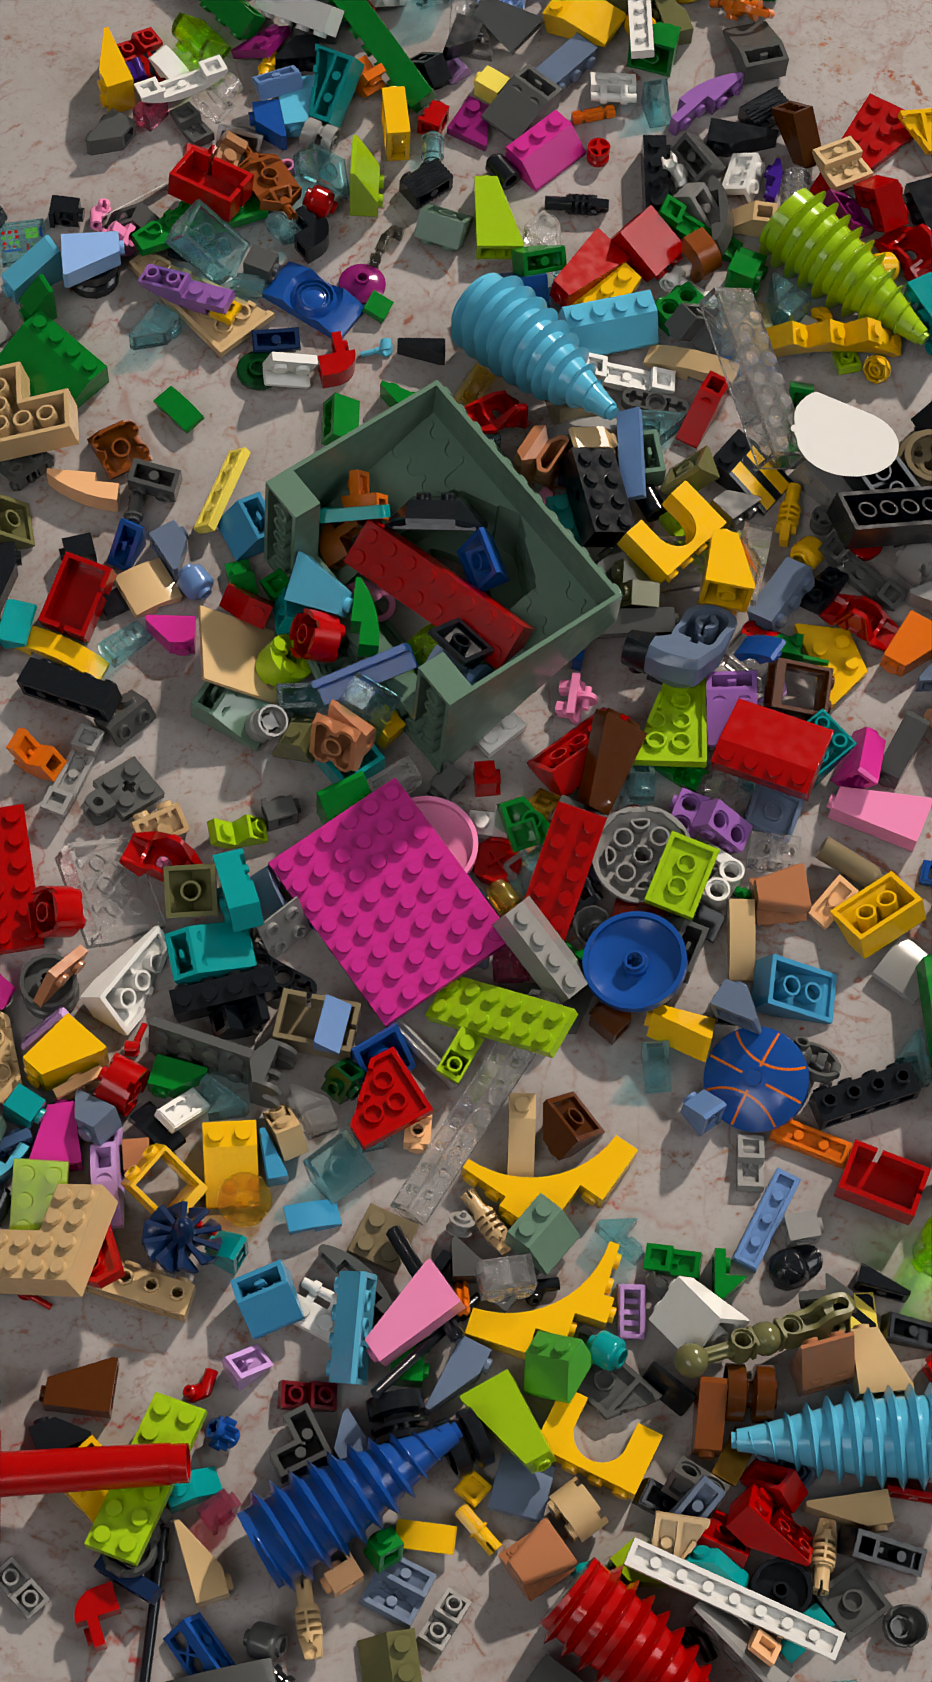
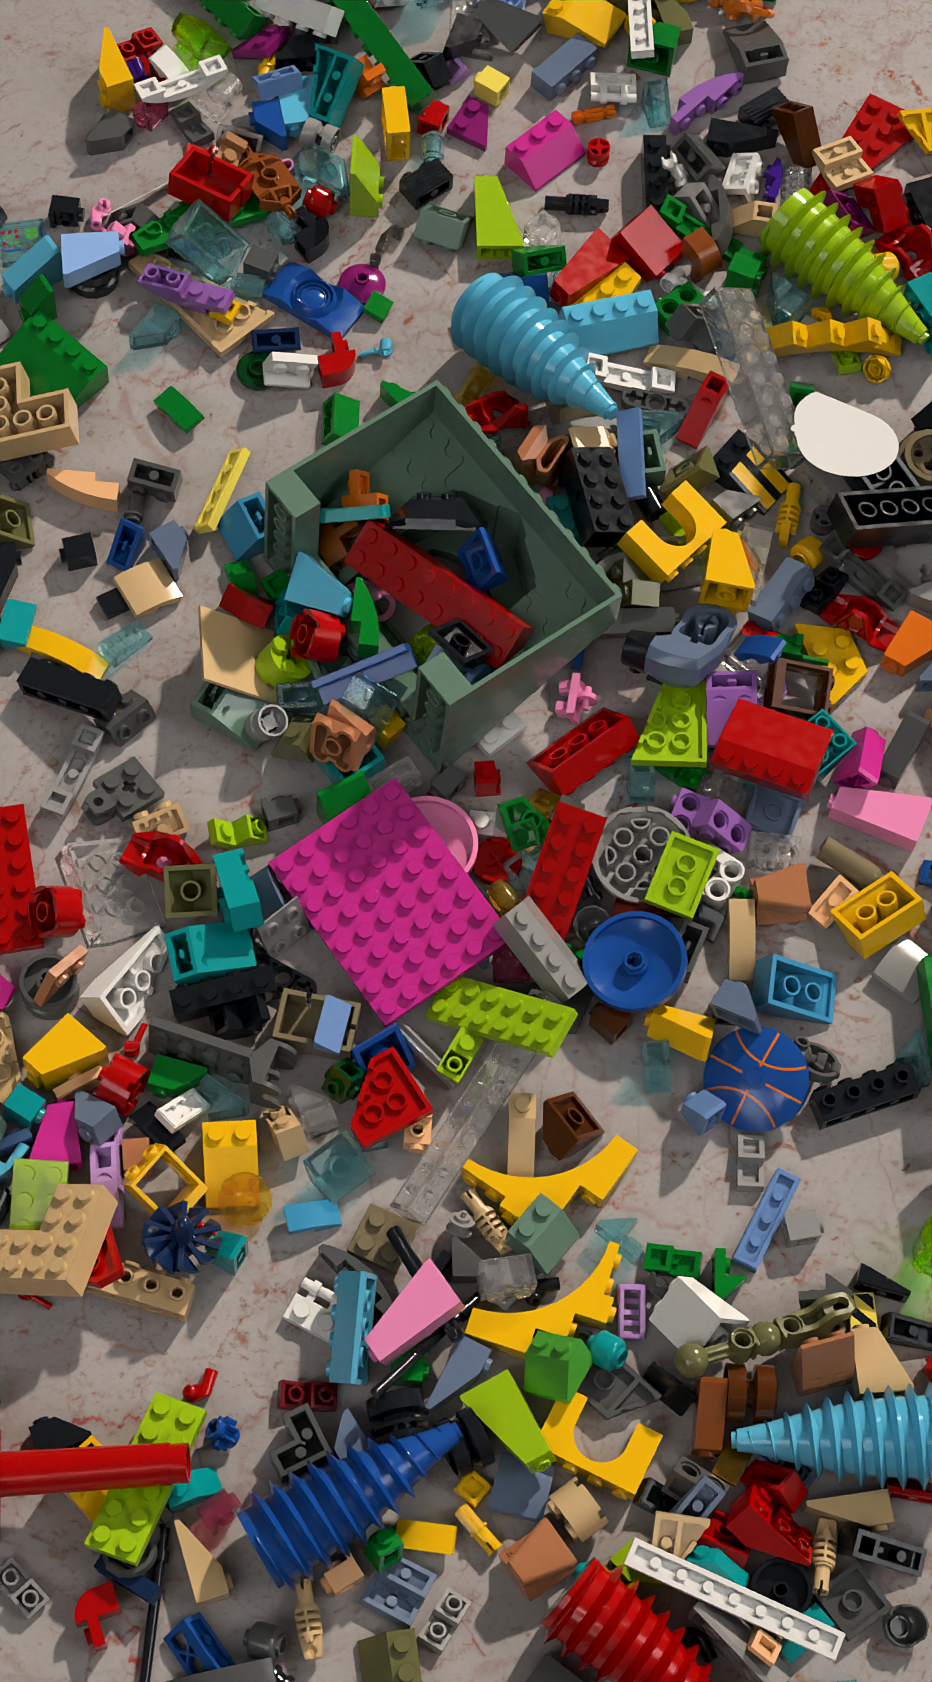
(35, 758): orange brick -> none
(43, 1028): lavender slope -> none
(77, 597): red piece -> none
(83, 1390): reddish brown slope -> none
(118, 446): dark orange slope -> none
(173, 632): dark pink slope -> none
(195, 582): medium blue head -> none
(246, 1365): lavender slope -> none
(267, 1299): dark azure slope -> none
(273, 1166): dark azure slope -> none
(424, 349): black slope -> none
(462, 1291): orange axle -> none
(499, 166): black brick -> none
(523, 103): dark grey slope -> none
(608, 759): reddish brown slope -> none
(794, 1266): black piece -> none
(812, 1143): orange tile -> none
(884, 1185): red piece -> none

